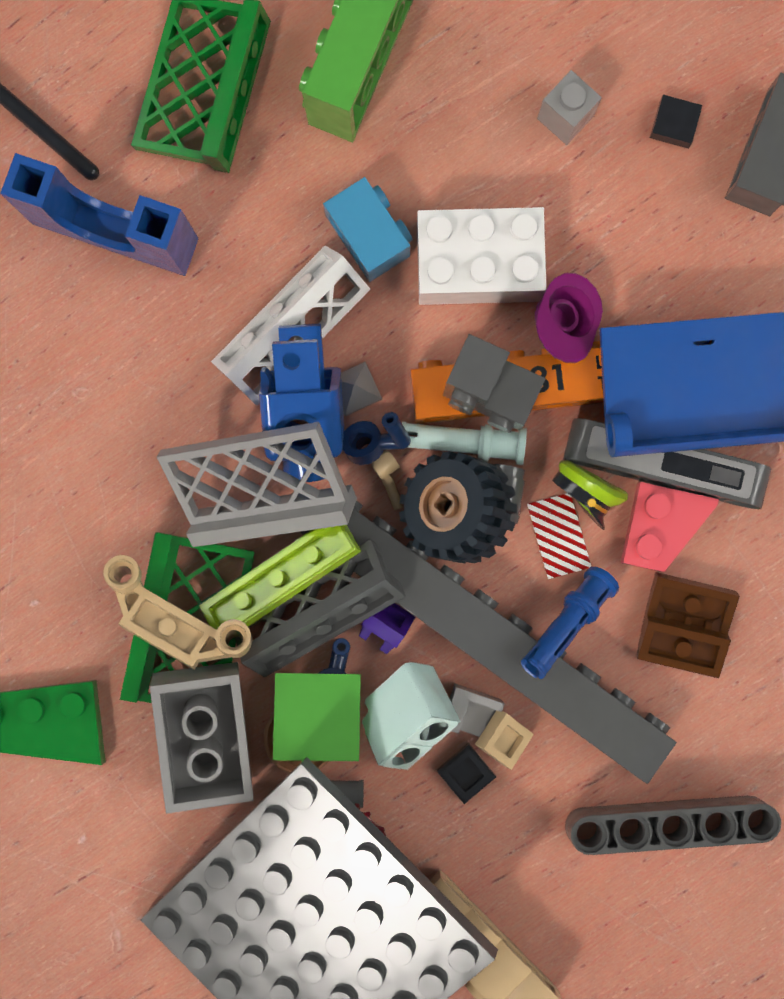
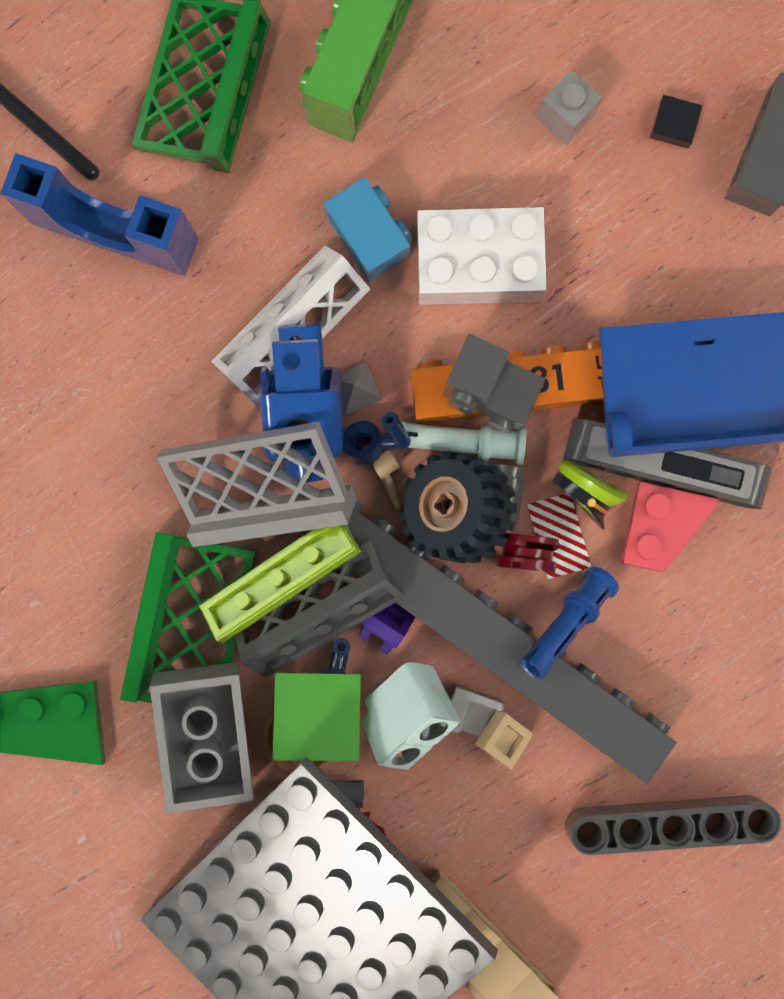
(167, 625): tan plate -> none
(466, 773): black tile -> none
(534, 558): none -> dark red wheel
(568, 317): magenta piece -> none
(687, 625): reddish brown slope -> none

